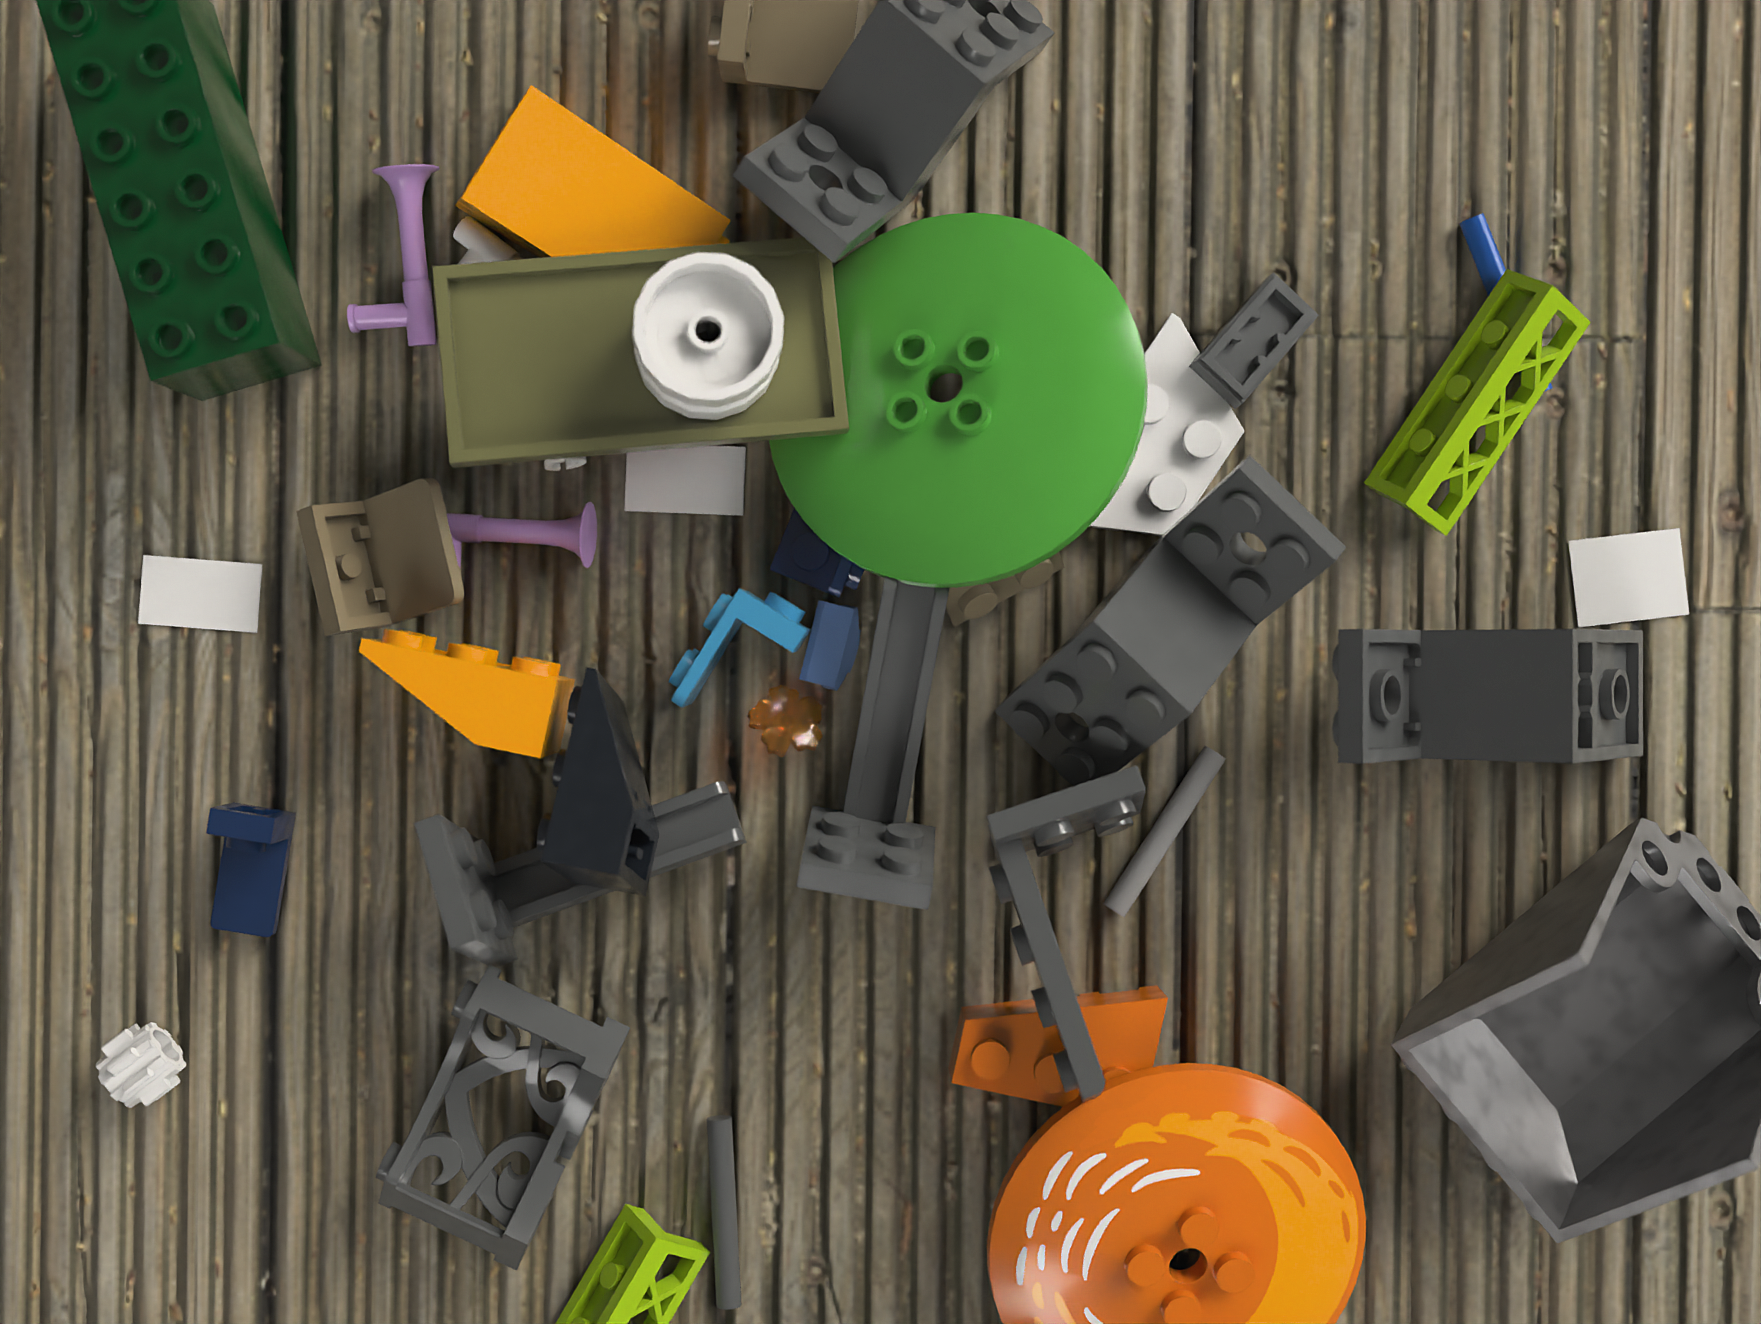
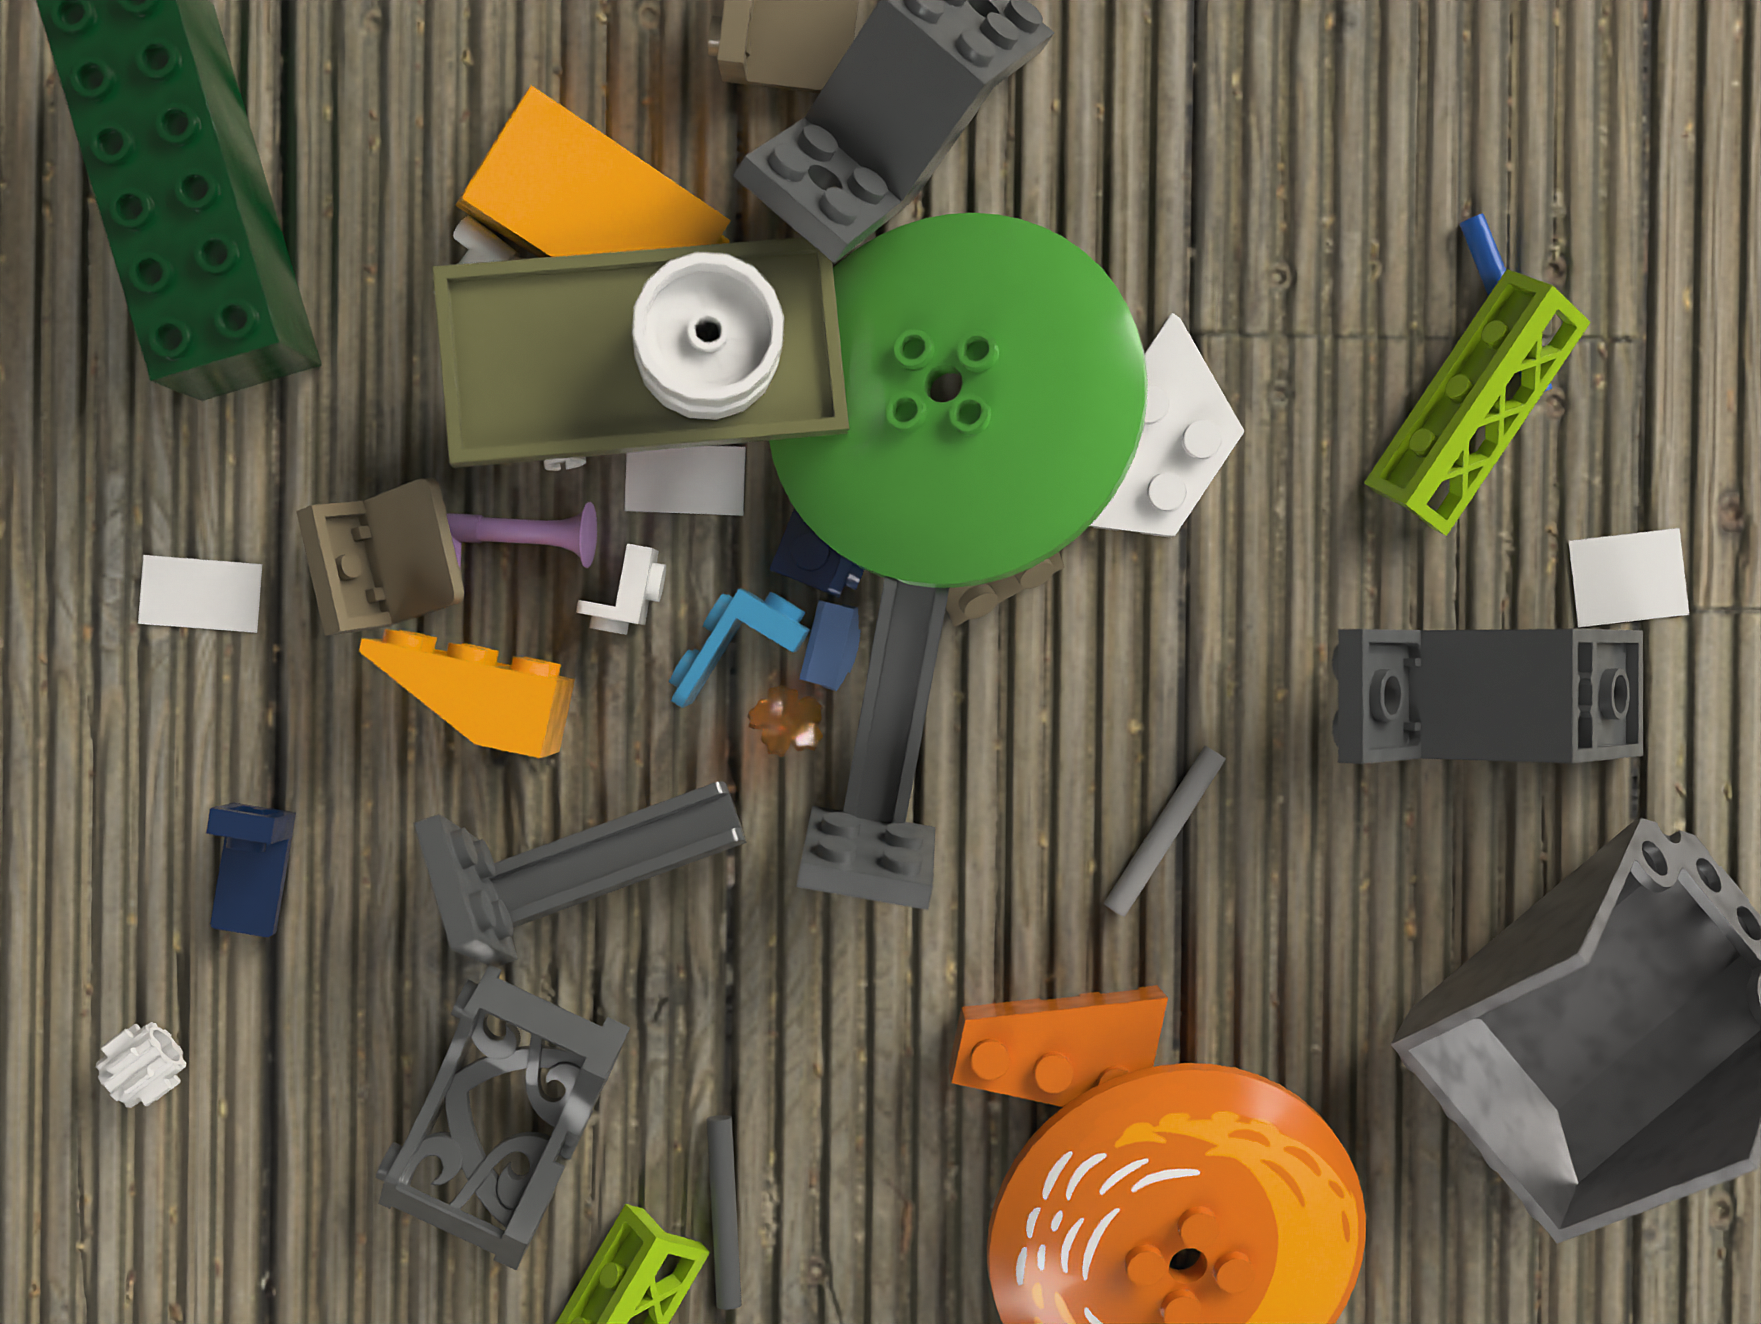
(417, 310): lavender piece -> none
(602, 811): black slope -> none
(639, 583): none -> white bracket
(1048, 828): dark grey bracket -> none
(1170, 626): dark grey bracket -> none
(1253, 340): dark grey plate -> none

